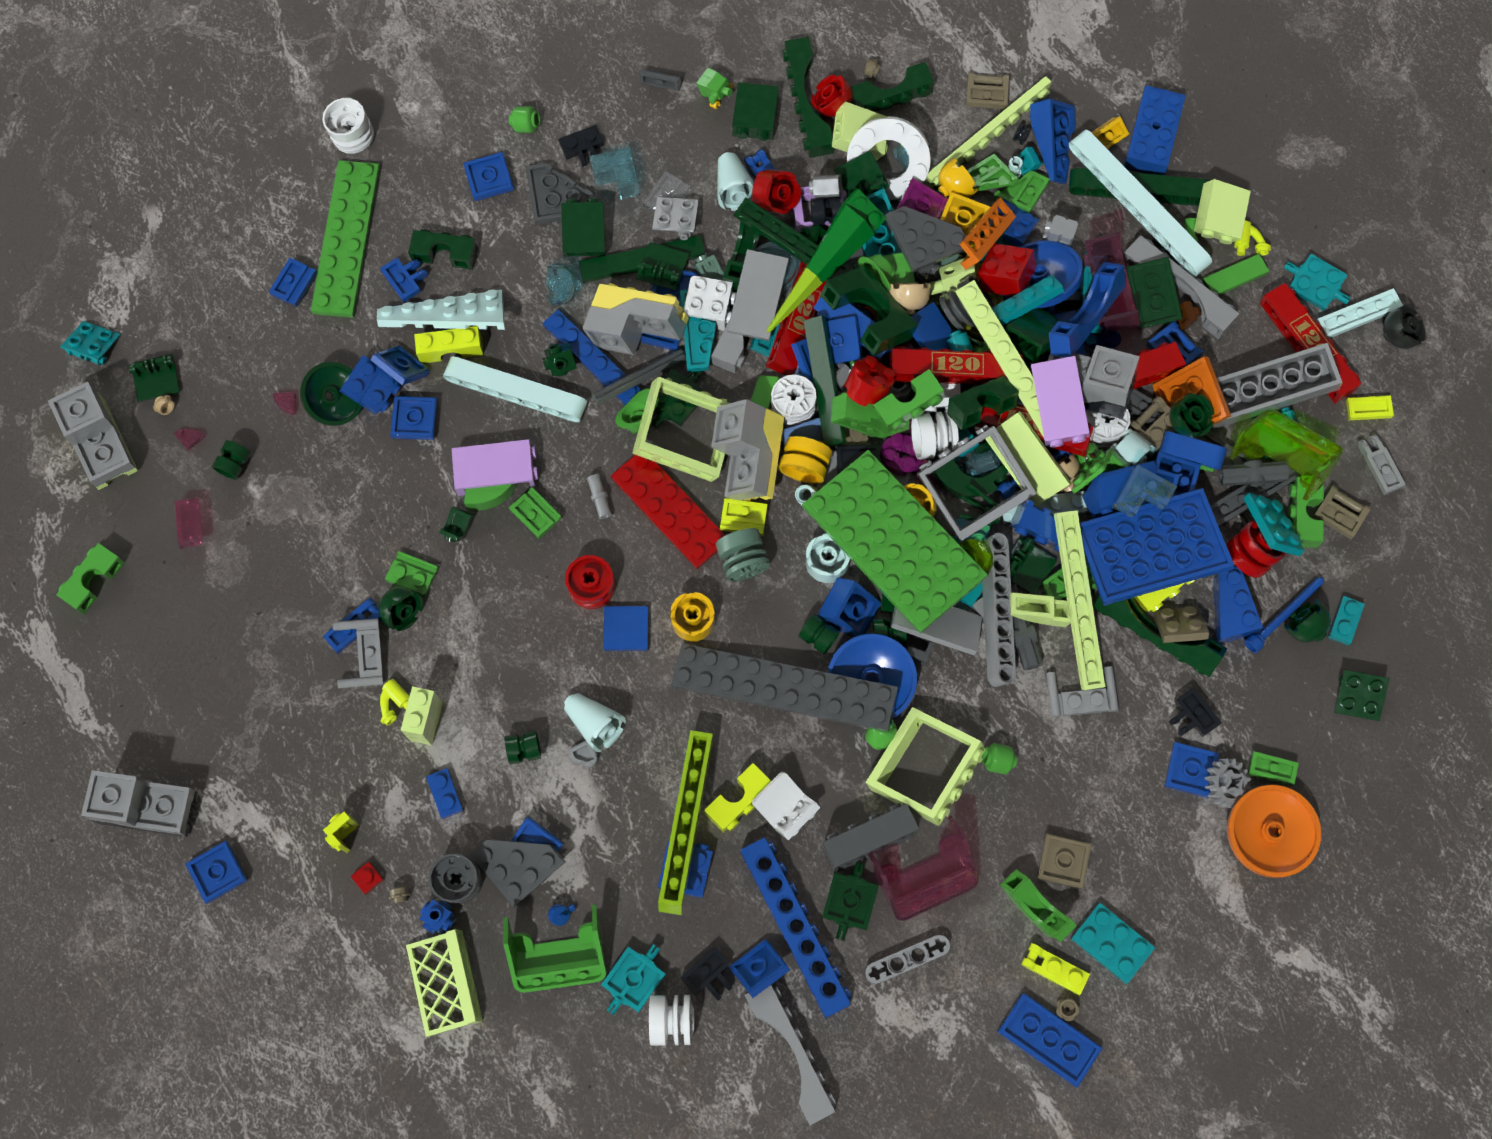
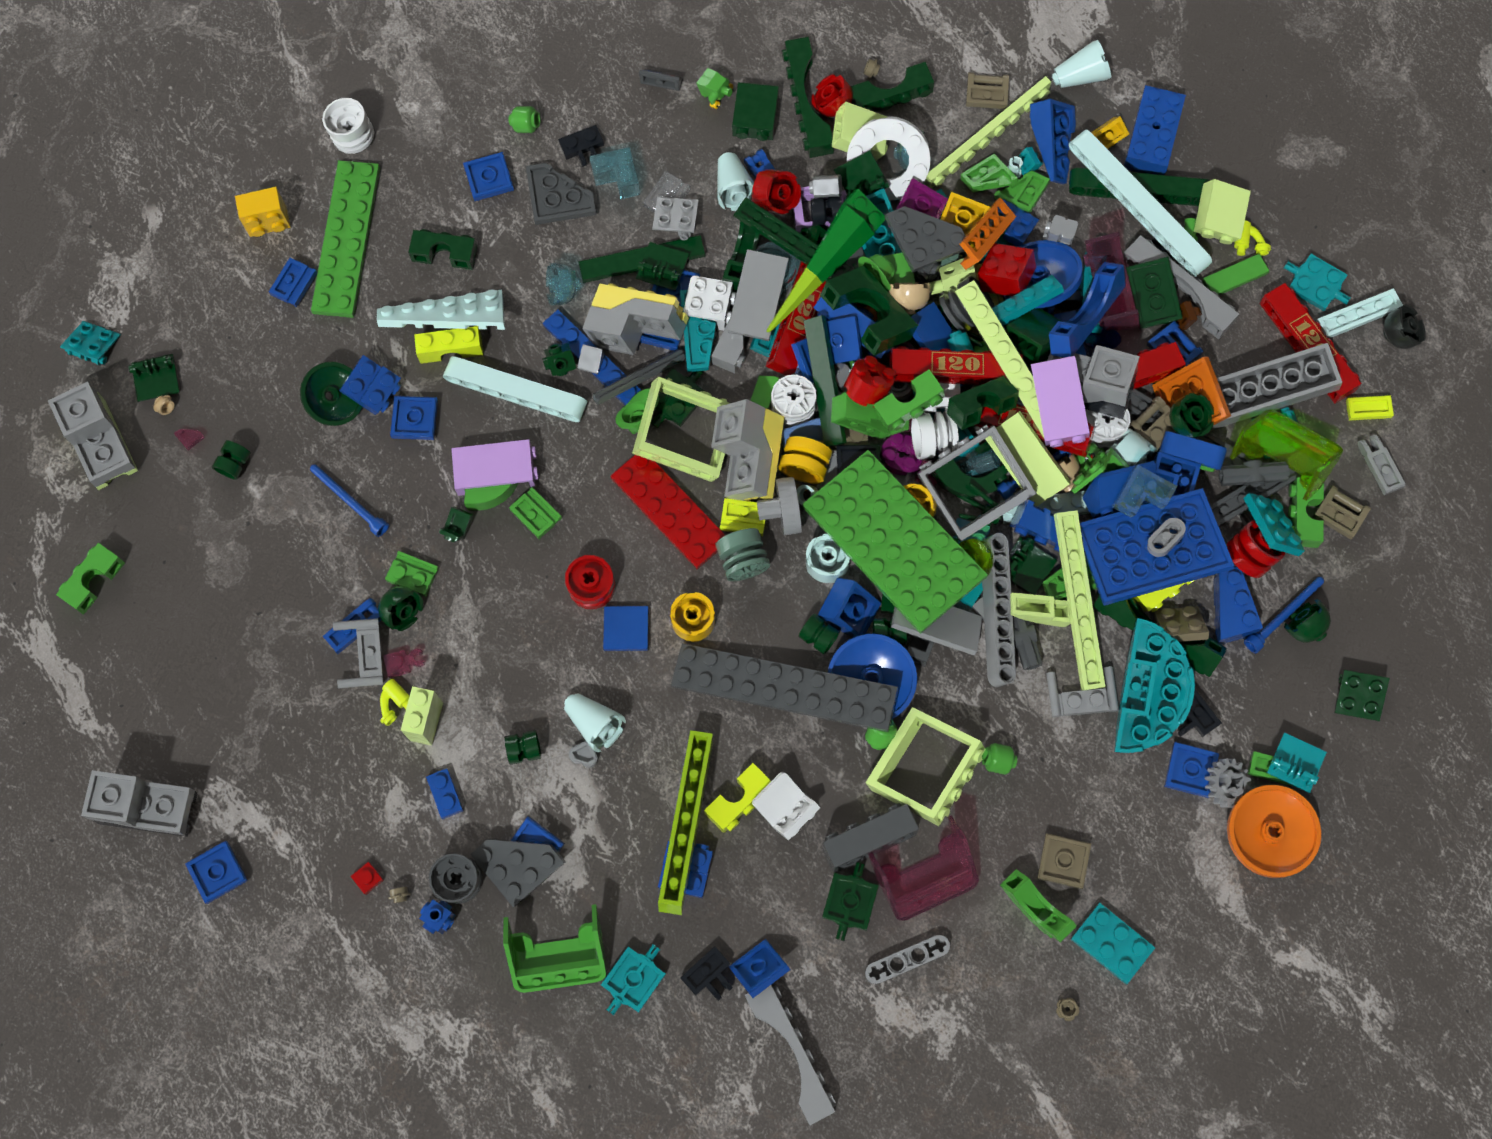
(188, 523): clear pink hinge -> none
(262, 212): none -> yellow brick
(286, 402): clear pink tile -> none
(339, 828): neon yellow bracket -> none
(377, 526): none -> blue piece
(399, 662): none -> clear pink plate
(400, 279): blue hinge -> none
(400, 365): blue plate -> none
(463, 978): yellowish green fence -> none
(560, 914): blue piece -> none
(583, 228): dark green brick -> none
(590, 359): none -> light grey slope
(599, 496): light grey pin -> none
(670, 1020): white wheel -> none
(708, 267): sand green bracket -> none
(752, 856): blue brick -> none
(783, 507): none -> light grey piece
(955, 180): yellow cylinder -> none
(1021, 134): black bush -> none
(1050, 1040): blue tile -> none
(1056, 969): neon yellow plate -> none
(1083, 67): none -> light aqua cone
(1154, 689): none -> teal brick
(1164, 538): none -> light grey plate
(1297, 762): none -> teal hinge
(1346, 620): teal plate -> none

